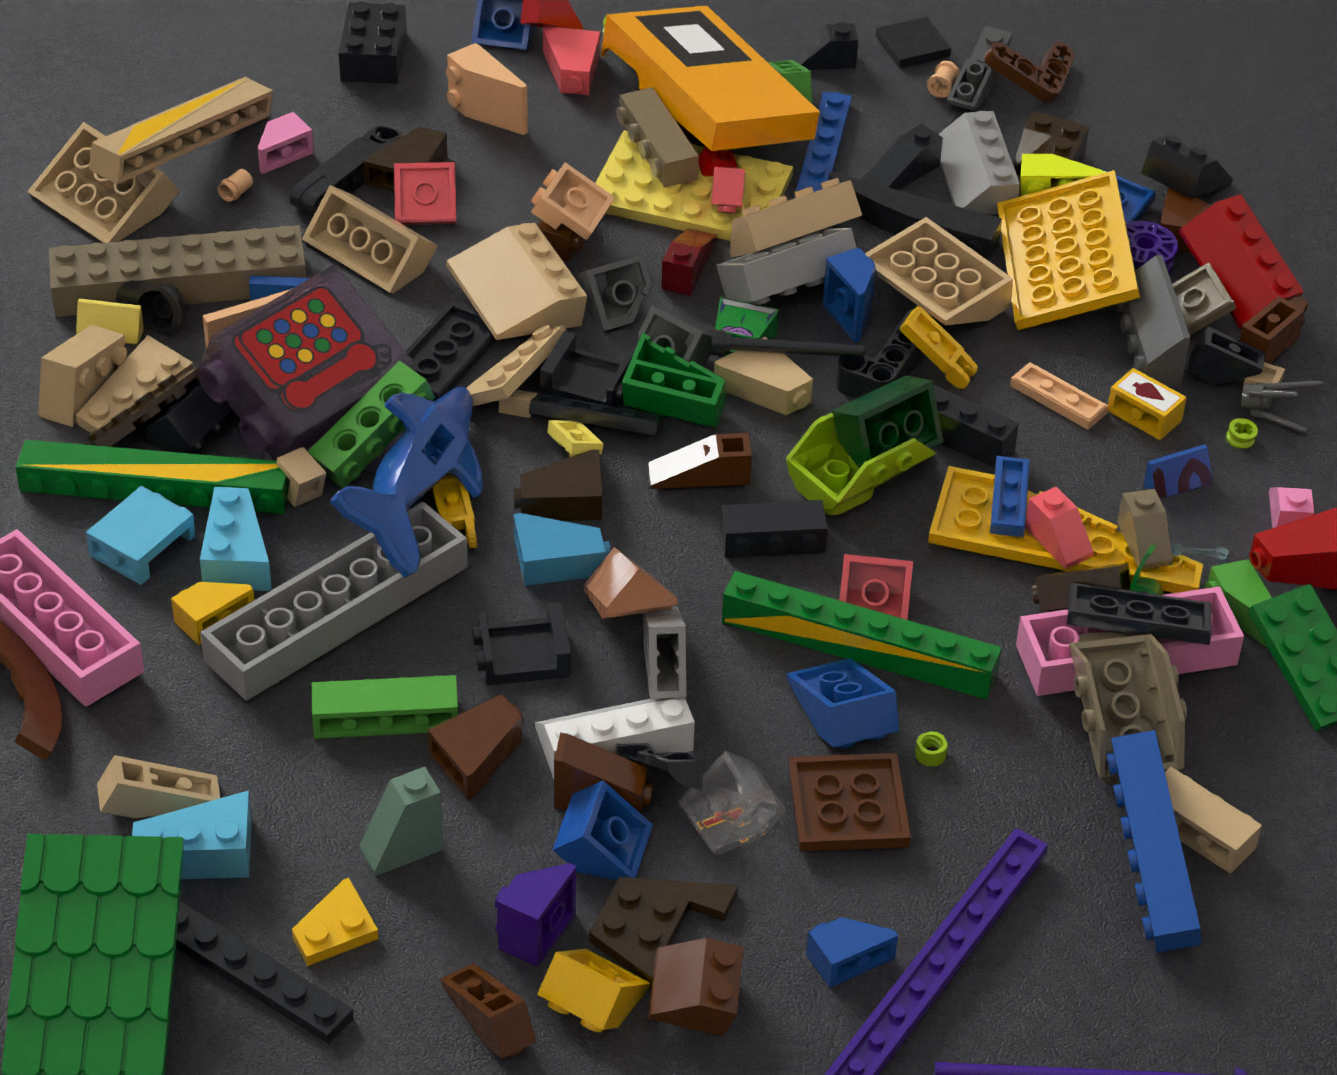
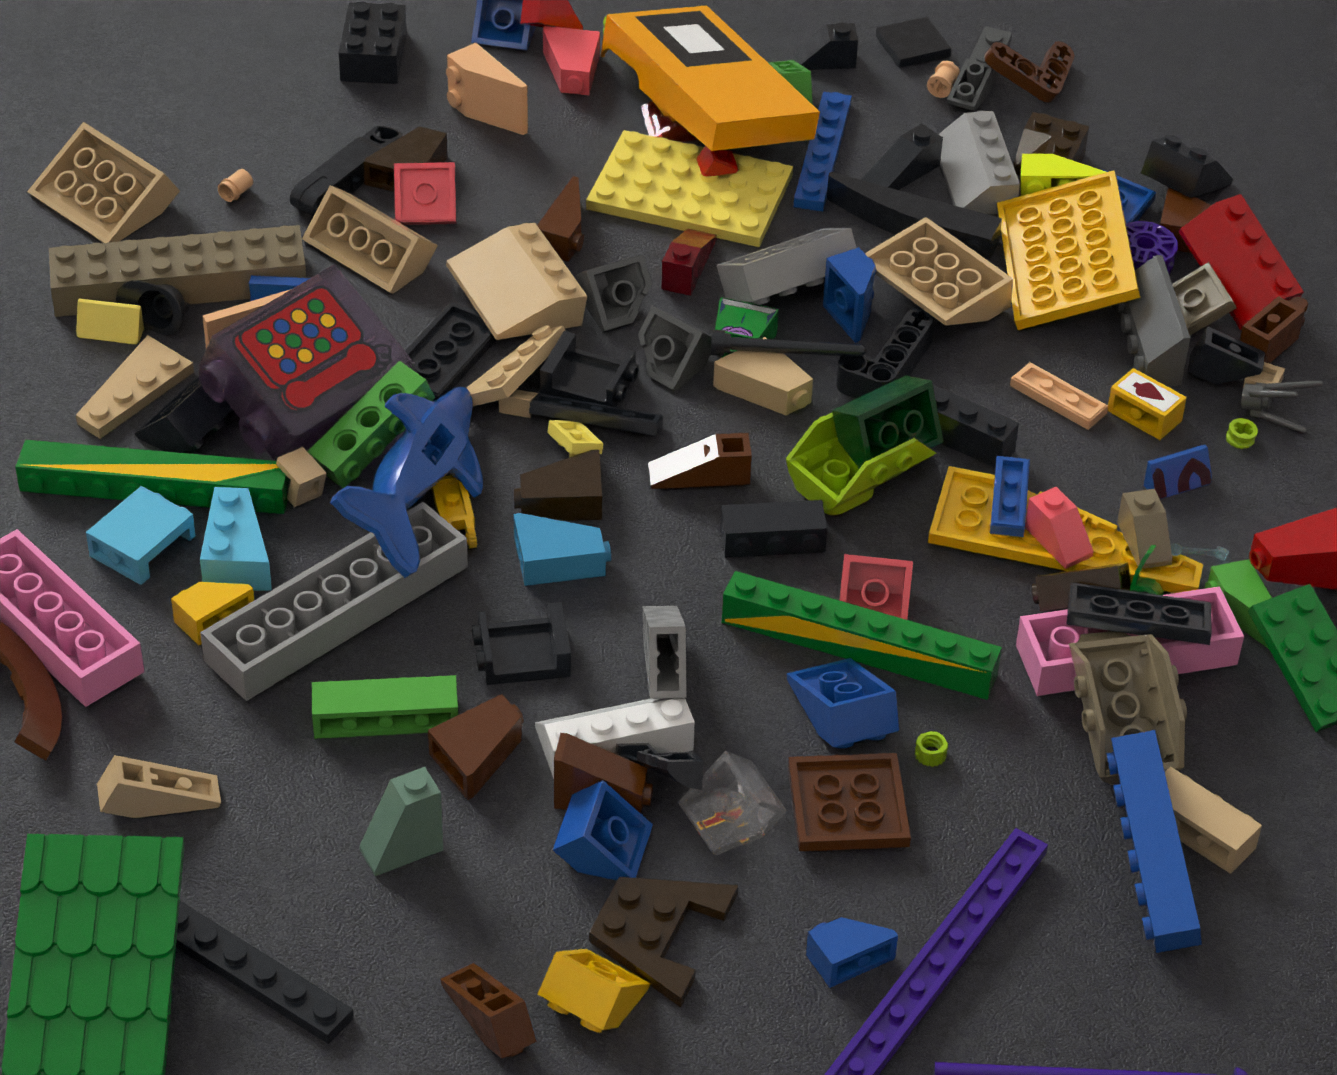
(77, 372): tan wedge -> none
(147, 406): dark brown wing -> none
(179, 130): tan brick -> none
(213, 835): medium azure wedge -> none
(284, 142): bright pink slope -> none
(334, 925): yellow wing -> none
(535, 911): dark purple slope -> none
(571, 201): light nougat plate -> none
(625, 588): nougat slope -> none
(658, 137): dark tan brick -> none
(671, 386): green wedge -> none
(697, 985): reddish brown slope -> none
(728, 189): coral slope -> none
(793, 218): tan slope -> none
(939, 347): yellow hinge -> none
(1290, 505): bright pink slope -> none

